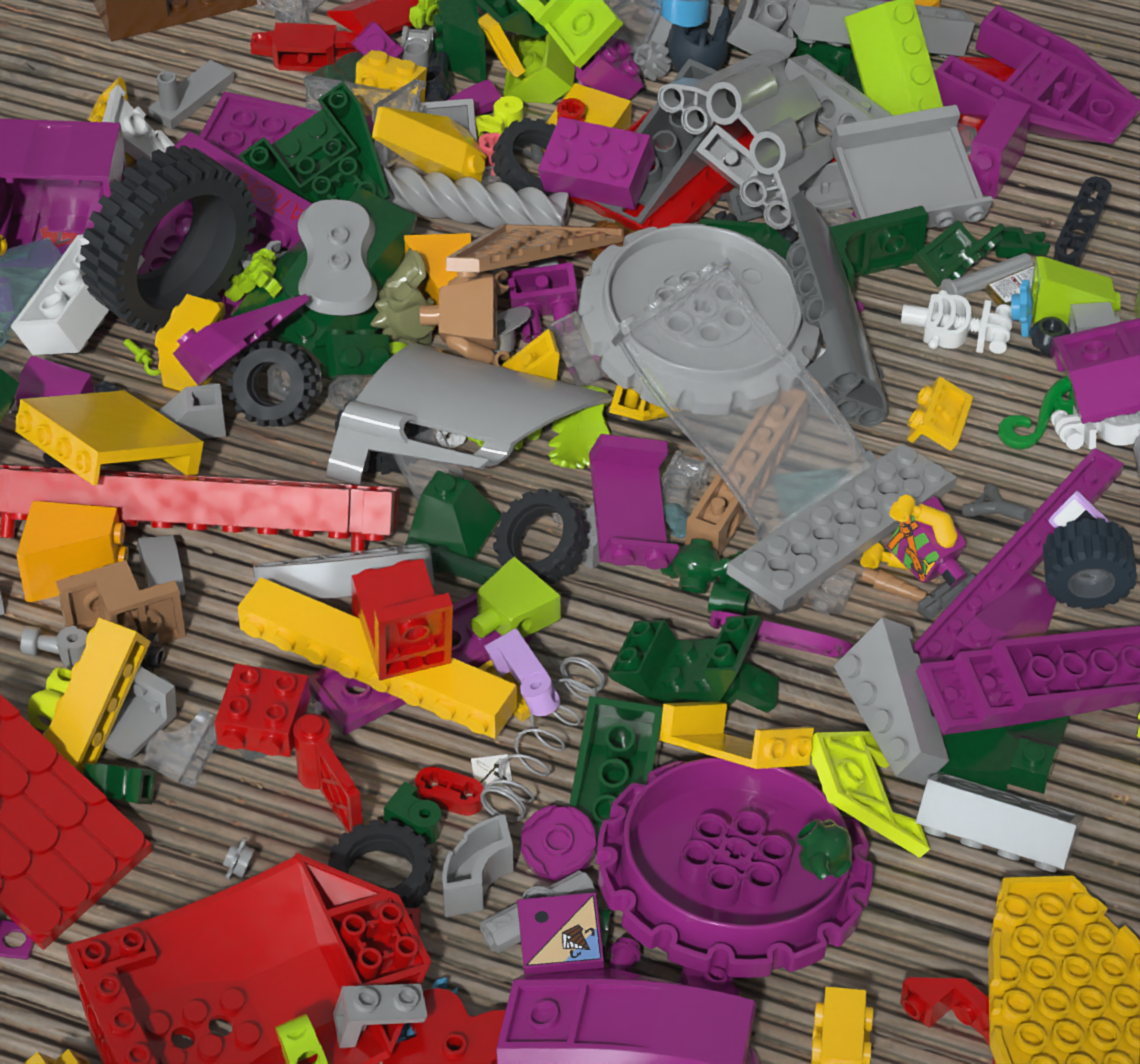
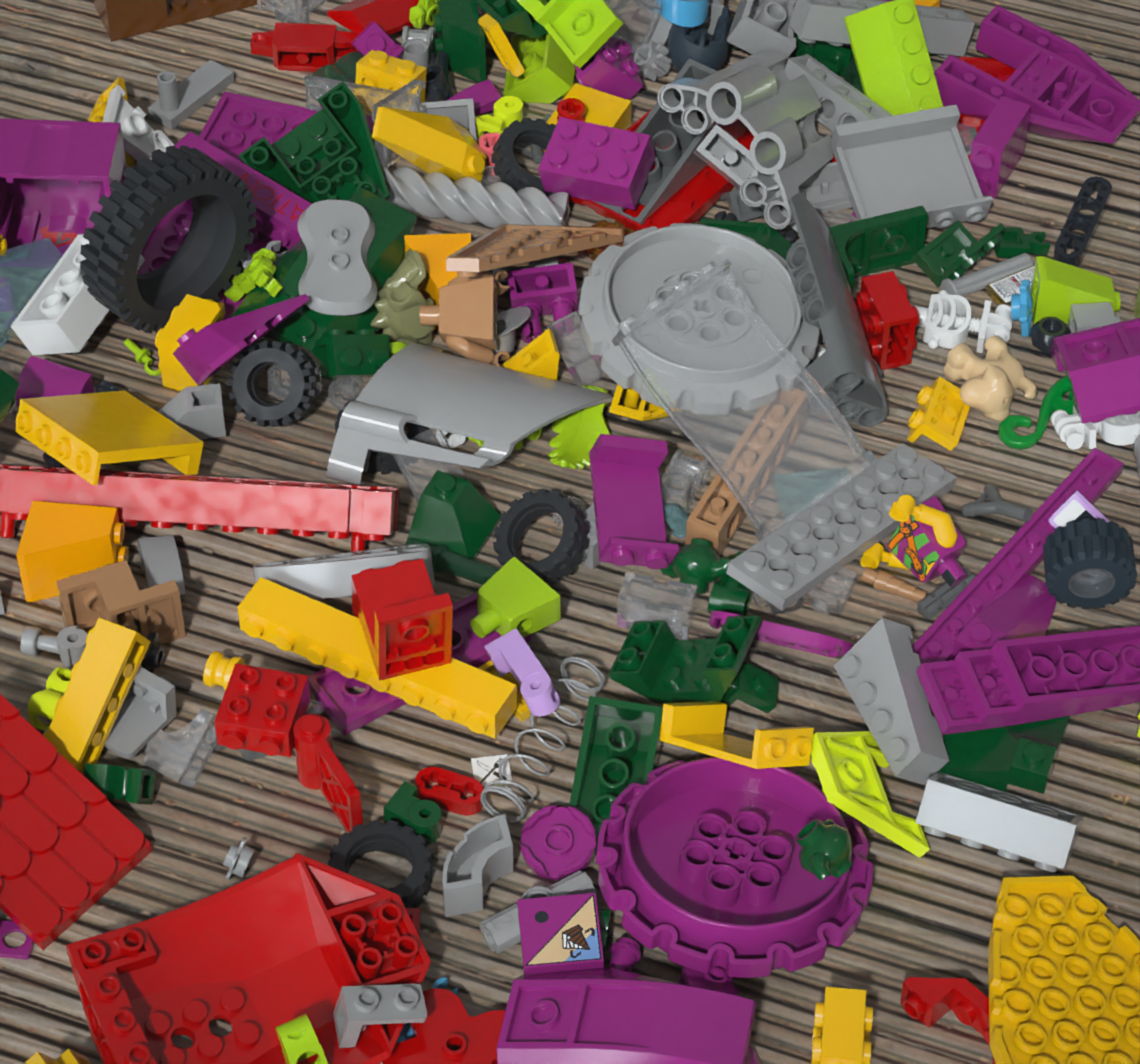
(219, 669): none -> yellow wheel
(648, 601): none -> clear brick
(887, 319): none -> red brick
(989, 380): none -> tan animal

